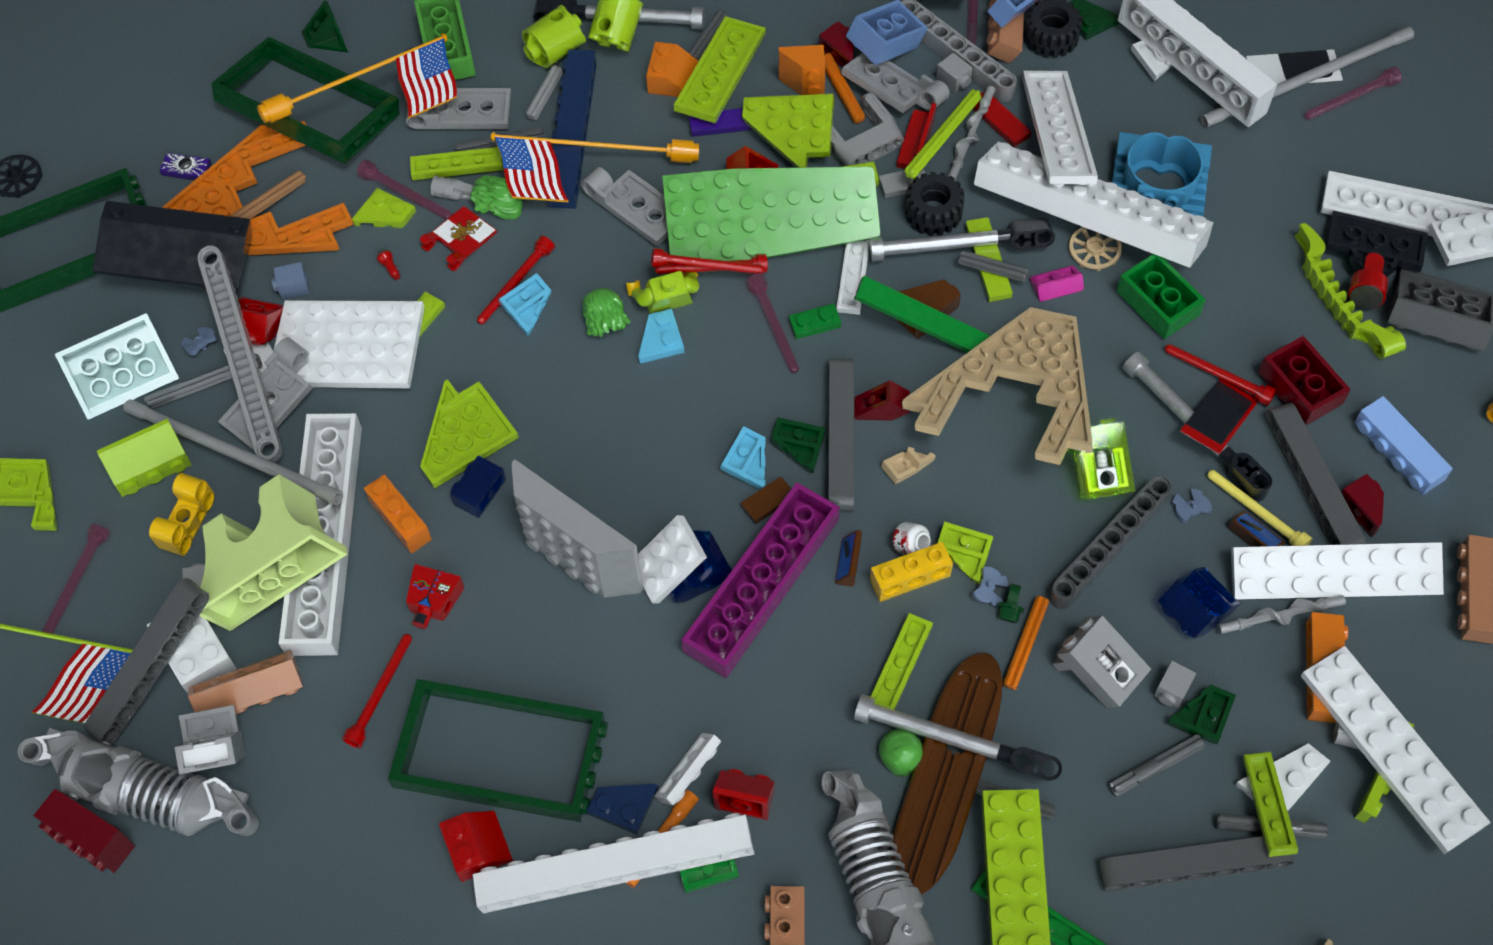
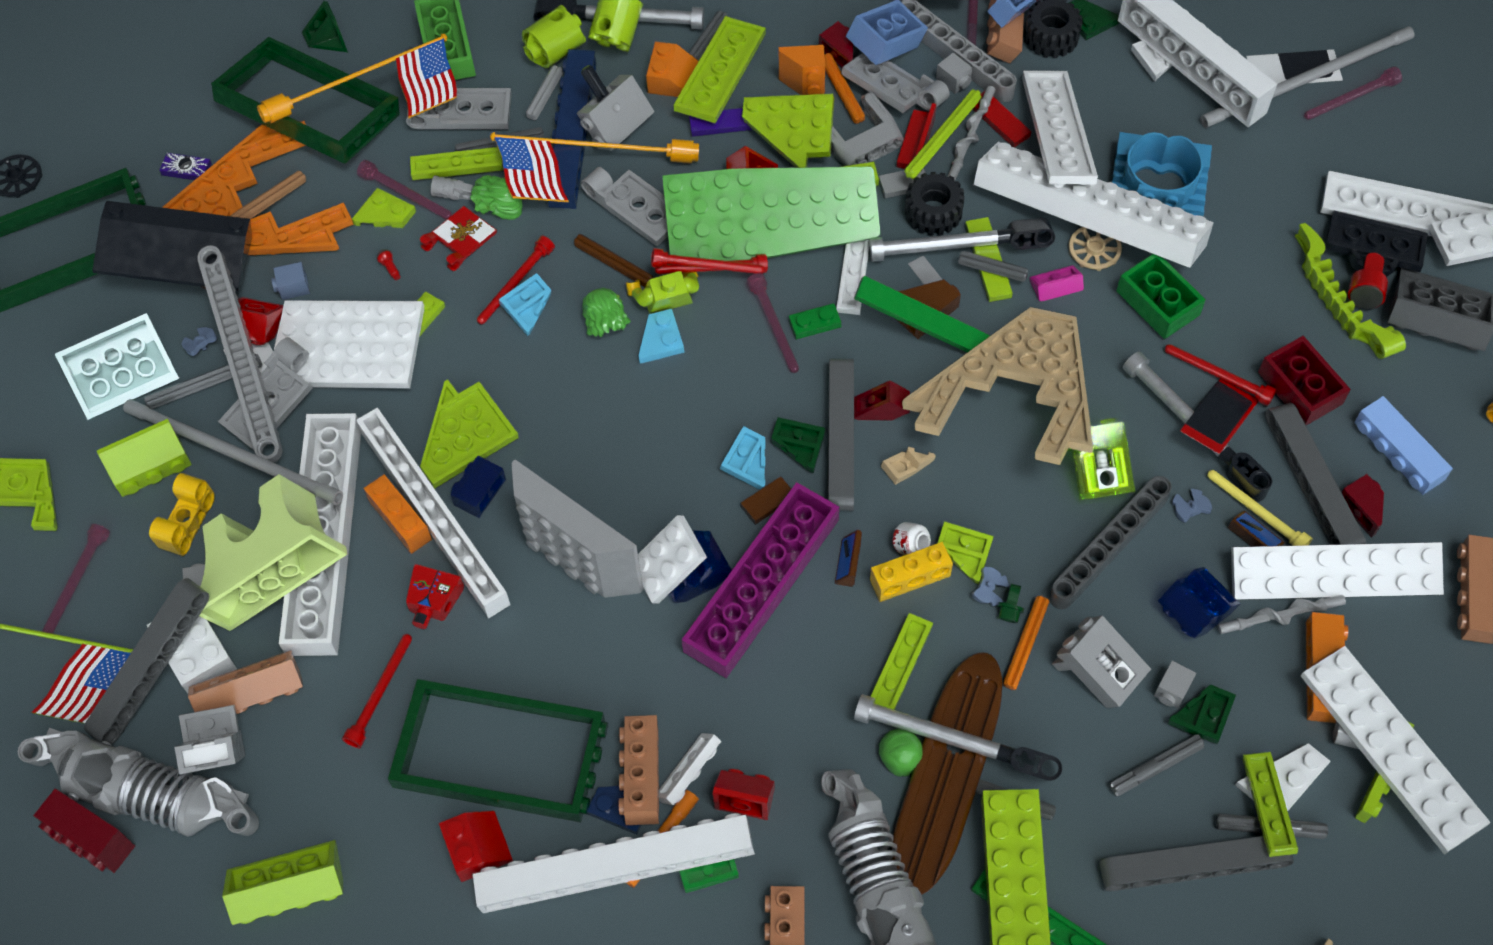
(283, 883): none -> lime slope
(434, 513): none -> white brick
(612, 259): none -> reddish brown axle
(614, 109): none -> light grey piece
(641, 770): none -> nougat brick
(924, 270): none -> light grey sticker

